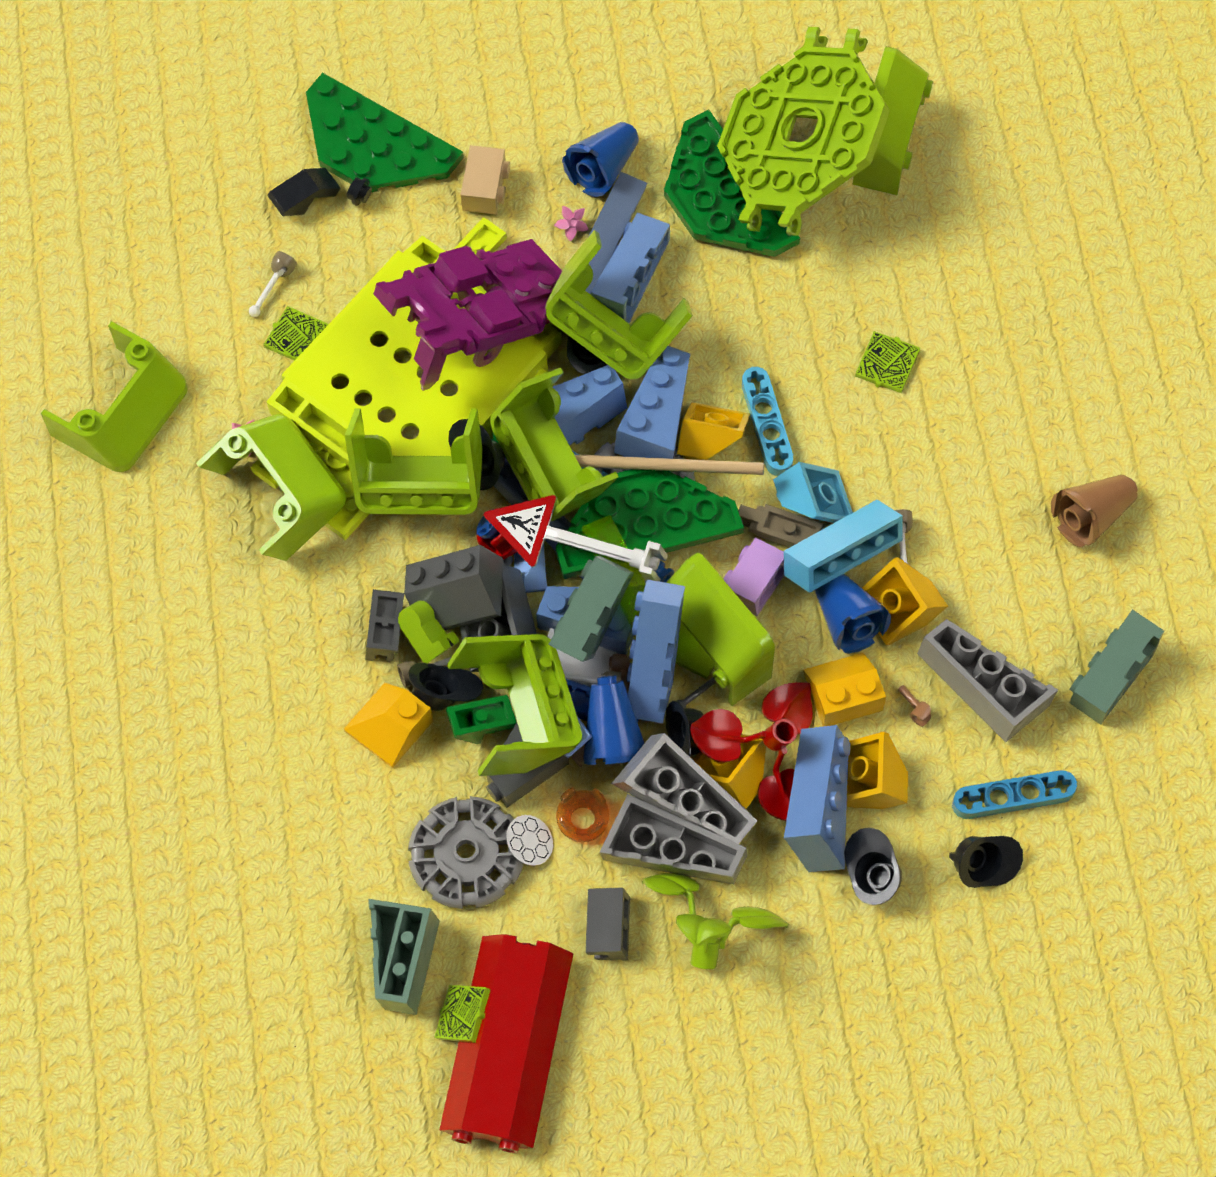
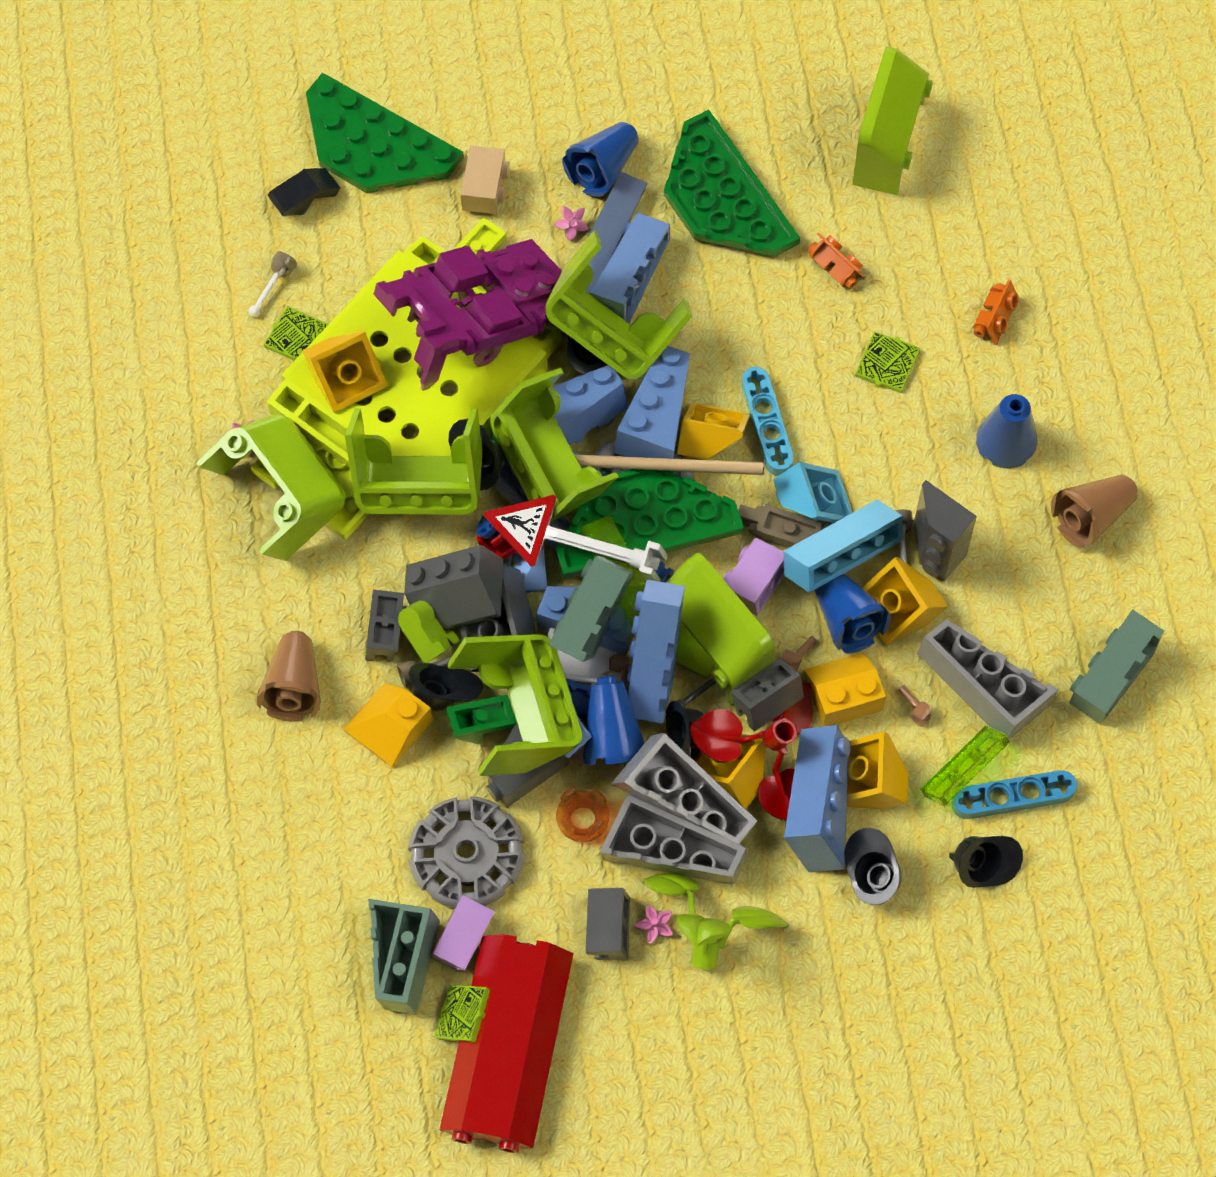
(136, 413): lime windscreen -> none
(291, 680): none -> medium nougat cone
(345, 369): none -> yellow slope
(359, 191): black plate -> none
(462, 934): none -> lavender hinge
(529, 840): white sticker -> none
(655, 924): none -> bright pink plant
(768, 693): none -> dark grey hinge
(794, 659): none -> medium nougat hand
(814, 85): lime plate -> none
(828, 252): none -> orange hinge
(941, 531): none -> dark grey slope
(965, 765): none -> clear neon green tile
(1001, 301): none -> orange hinge
(1008, 433): none -> blue cone

